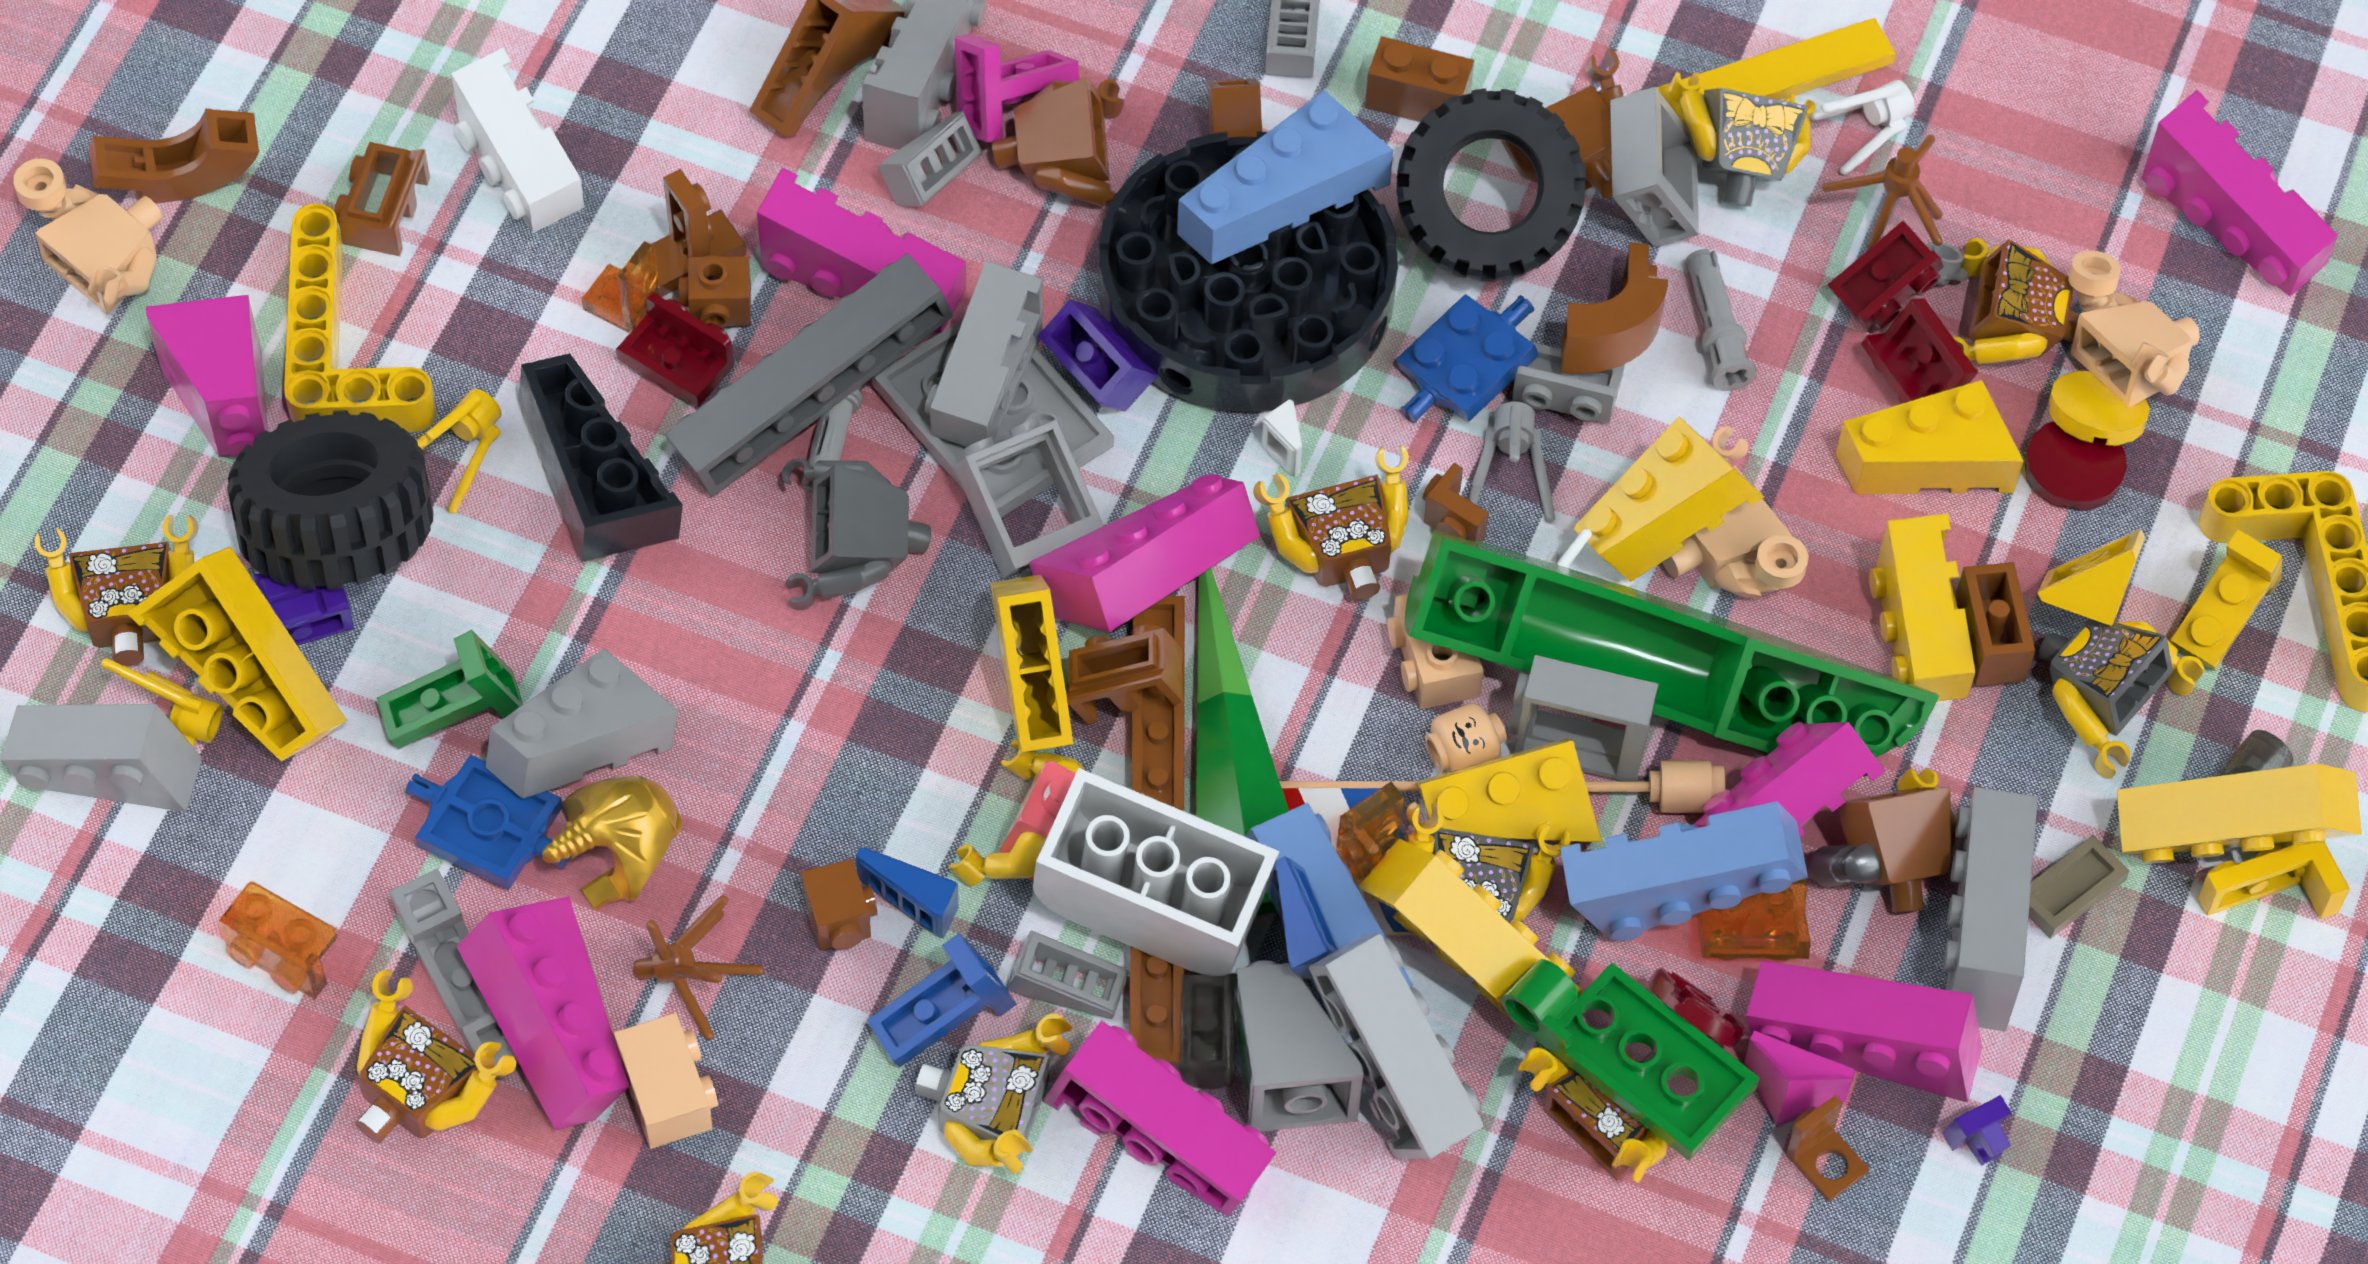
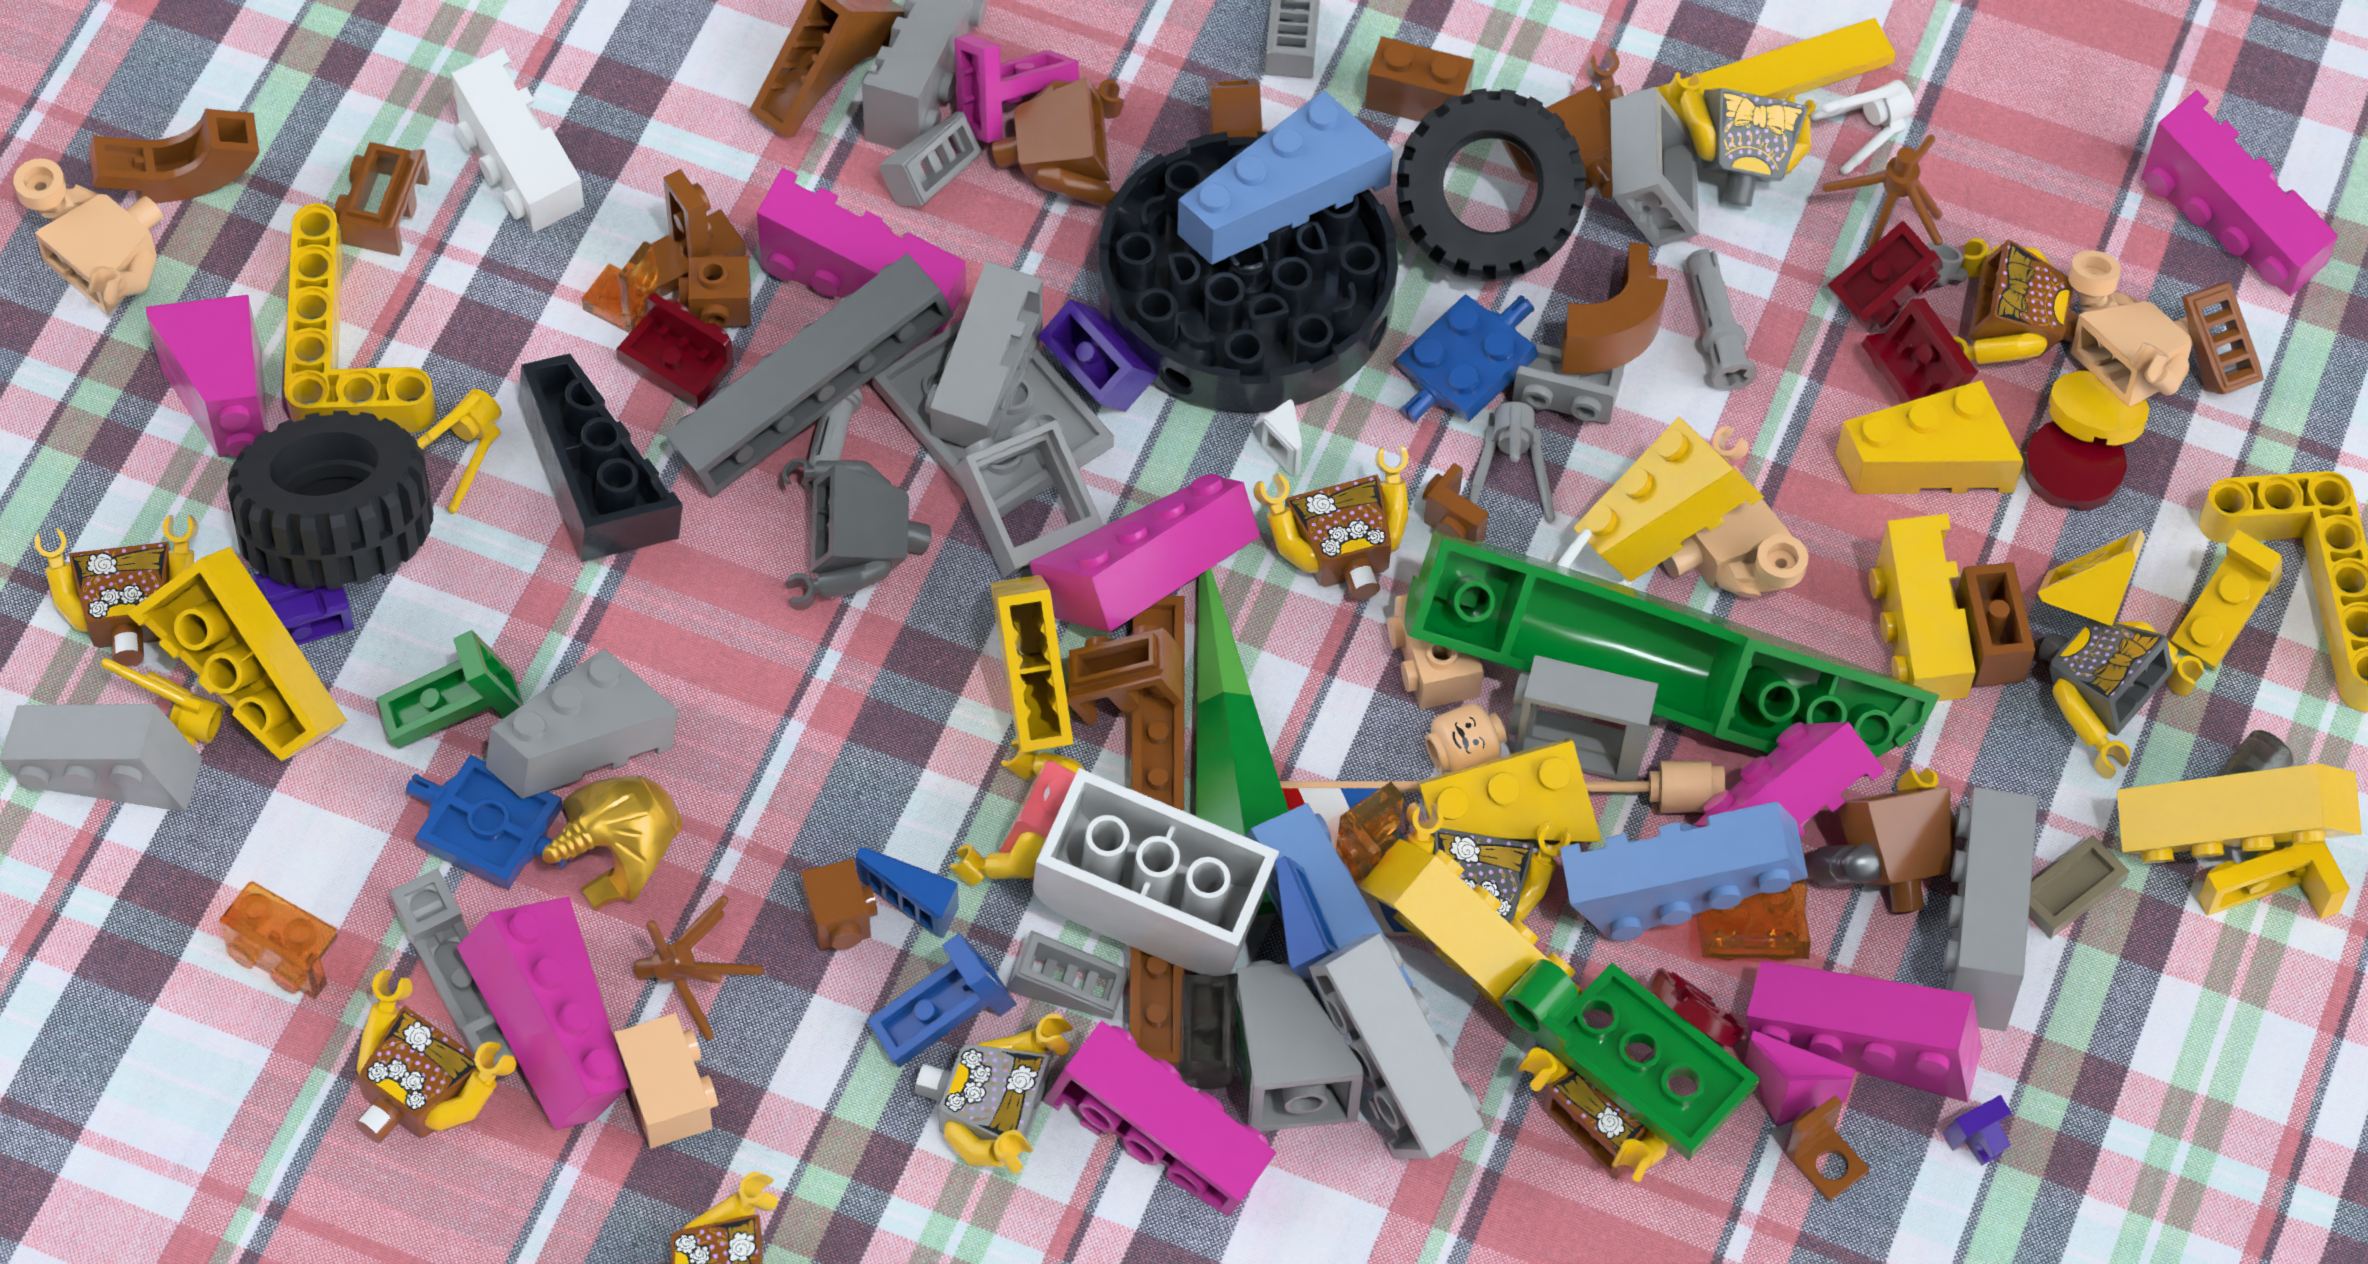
(2243, 353): none -> dark orange slope

